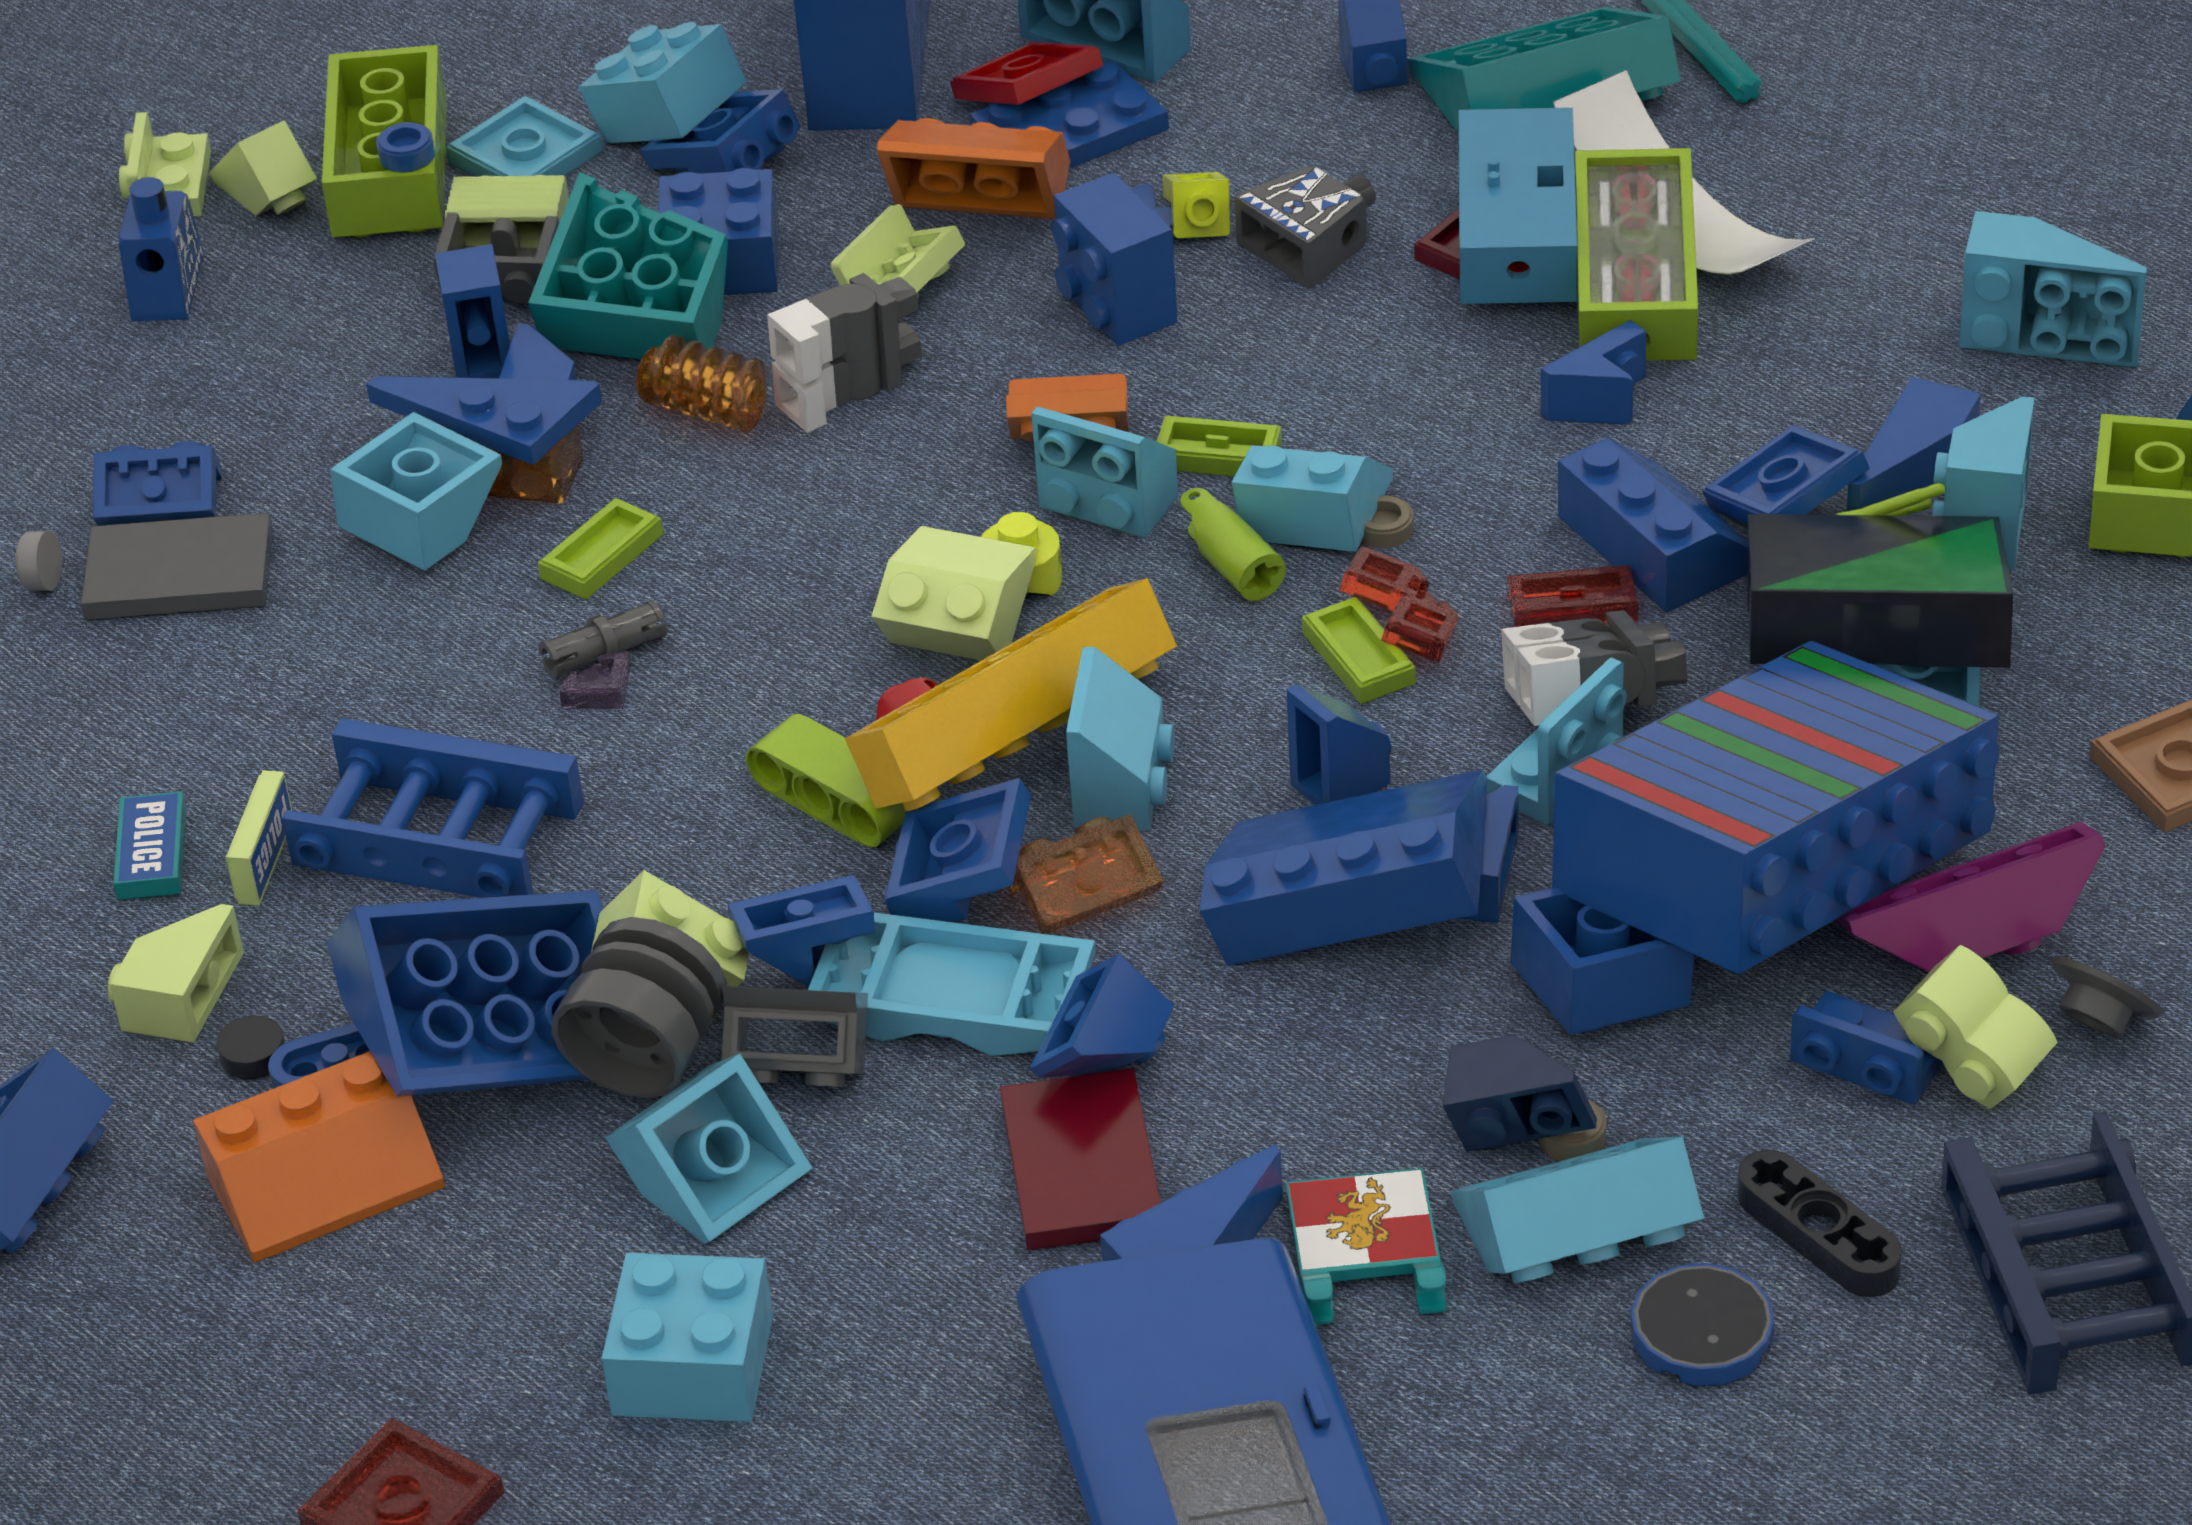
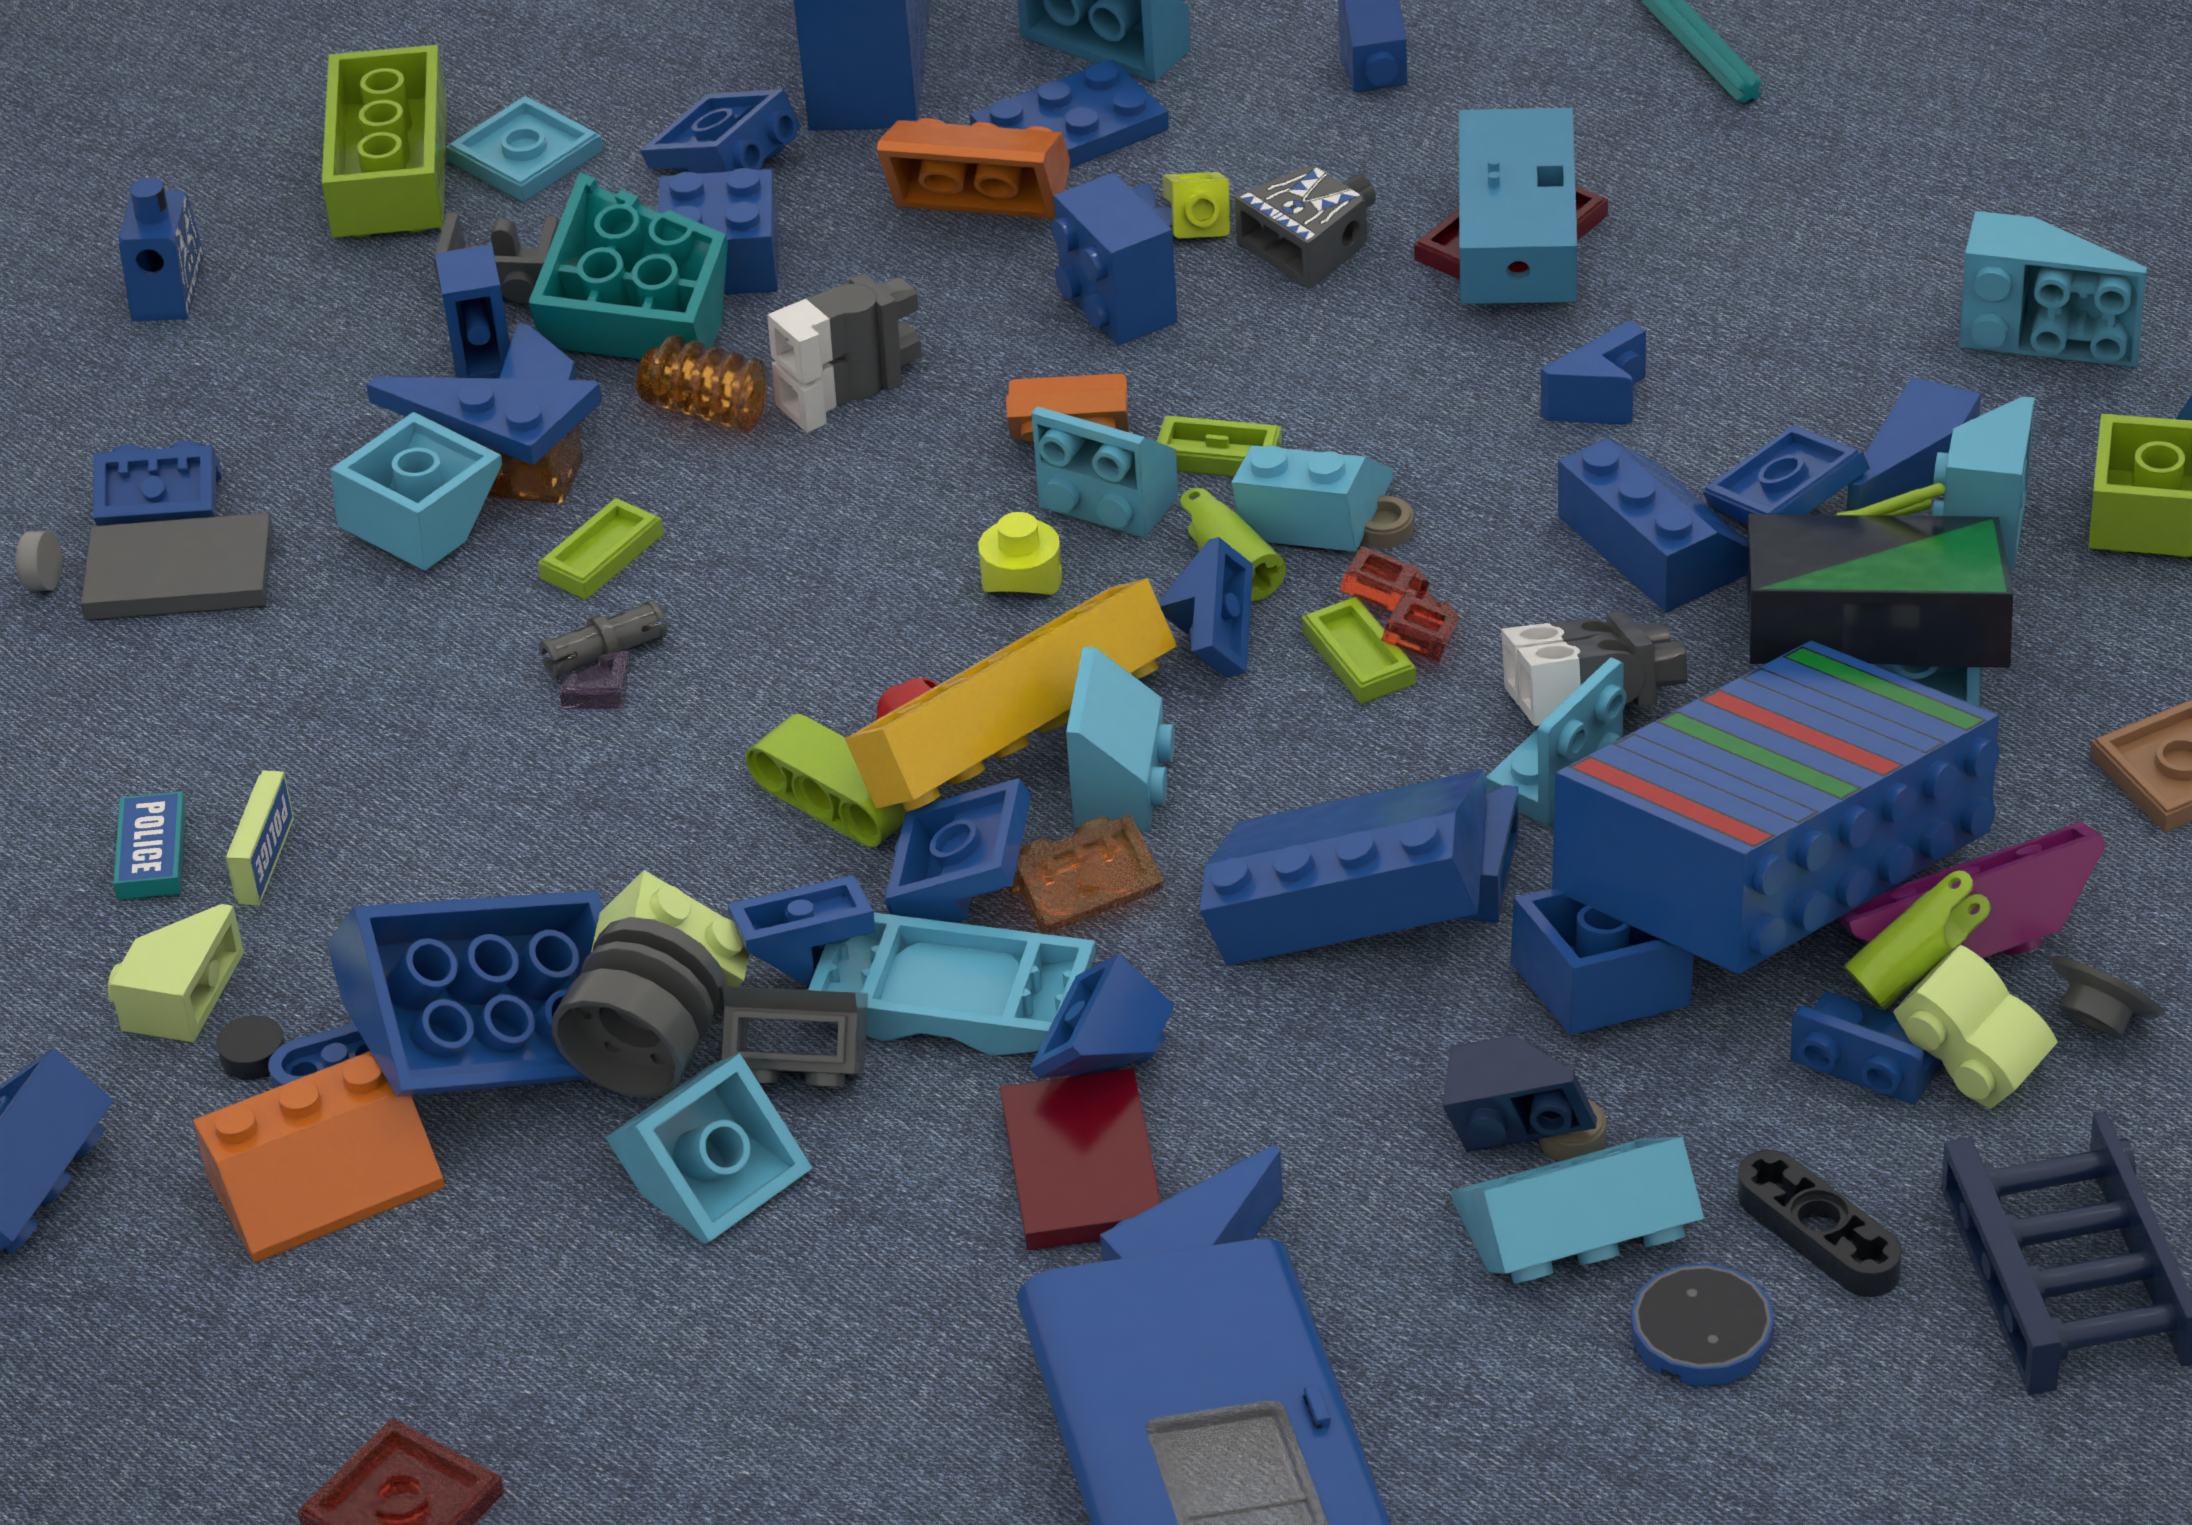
(175, 159): yellowish green bracket -> none
(266, 171): yellowish green slope -> none
(405, 147): blue tile -> none
(440, 767): blue fence -> none
(516, 198): yellowish green brick -> none
(662, 83): medium azure brick -> none
(688, 1337): medium azure brick -> none
(894, 250): yellowish green bracket -> none
(954, 593): yellowish green slope -> none
(1026, 72): red tile -> none
(1214, 606): none -> blue slope
(1334, 748): blue slope -> none
(1365, 1230): flag -> none
(1550, 62): teal slope -> none
(1571, 595): clear red tile -> none
(1614, 119): white sticker -> none
(1637, 247): brick -> none
(1918, 940): none -> lime piece

